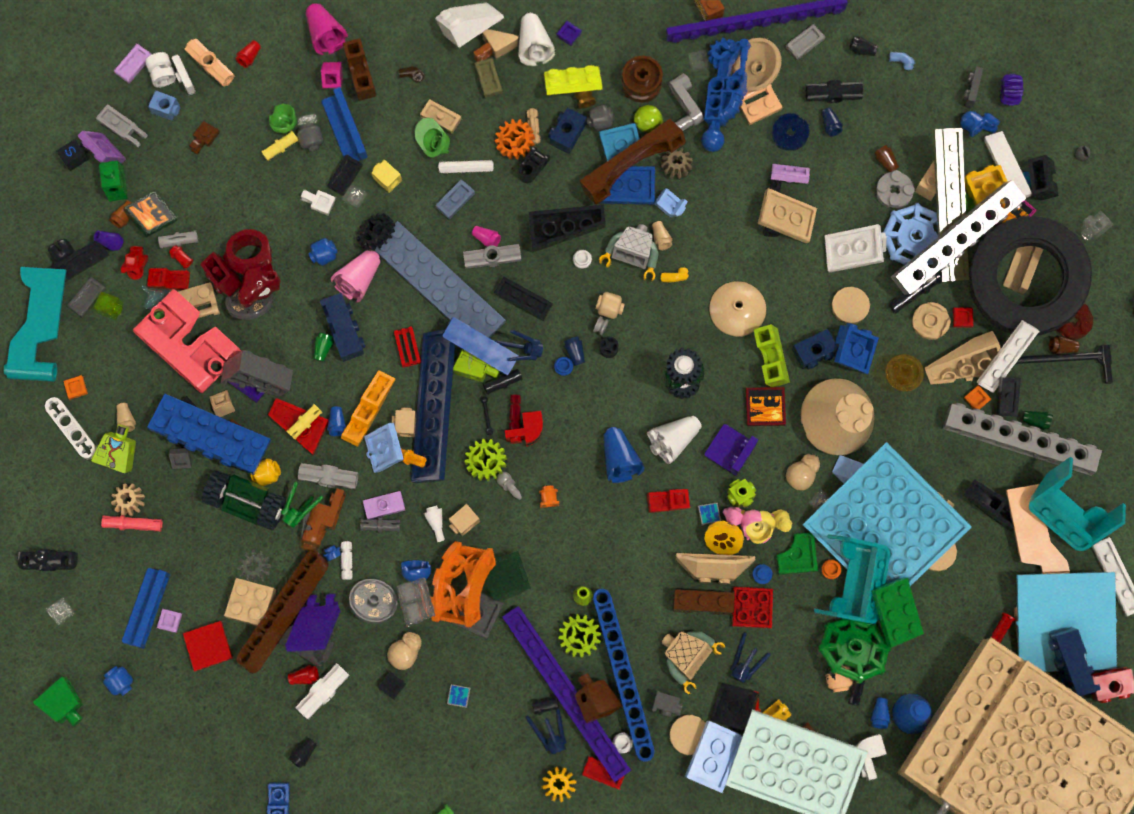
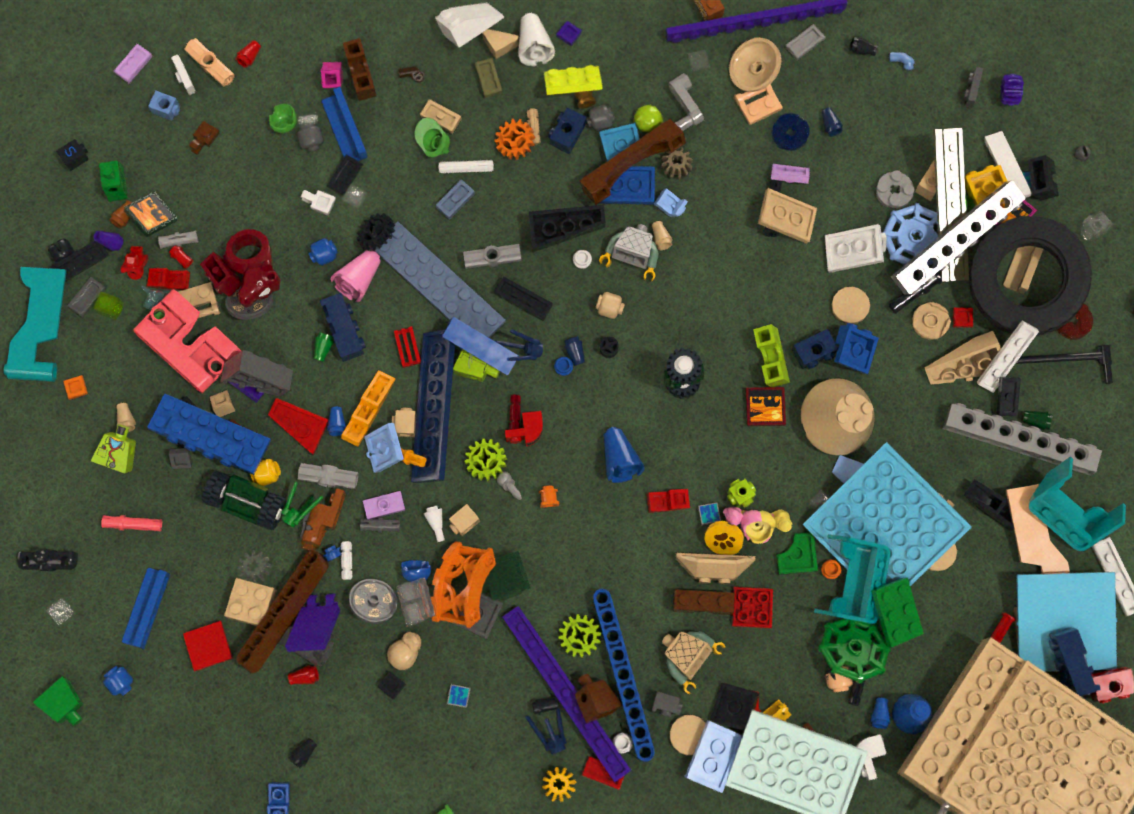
(71, 428): white beam -> none
(101, 147): medium lavender plate -> none
(120, 125): light grey hinge -> none
(128, 507): tan gear -> none
(160, 69): white wheel -> none
(169, 620): lavender tile -> none
(280, 145): light yellow pin -> none
(304, 421): light yellow pin -> none
(321, 691): white piece -> none
(324, 30): dark pink cone -> none
(386, 176): light yellow brick -> none
(483, 52): dark orange tile -> none
(486, 236): dark pink cone -> none
(489, 431): black hinge -> none
(502, 381): black pin -> none
(533, 162): black piece -> none
(583, 600): lime cone -> none
(601, 325): light grey bush -> none
(642, 79): reddish brown wheel -> none
(673, 437): white cone -> none
(675, 277): yellow arm -> none
(723, 57): blue arm -> none
(730, 449): dark purple bracket -> none
(736, 320): tan dish -> none
(741, 671): dark blue plant -> none
(762, 574): blue plate -> none
(803, 473): tan hair -> none
(834, 91): black piece -> none
(886, 158): reddish brown cone -> none
(904, 372): clear yellow cone -> none
(975, 123): blue piece -> none
(977, 398): orange tile -> none
(1063, 345): reddish brown cone -> none

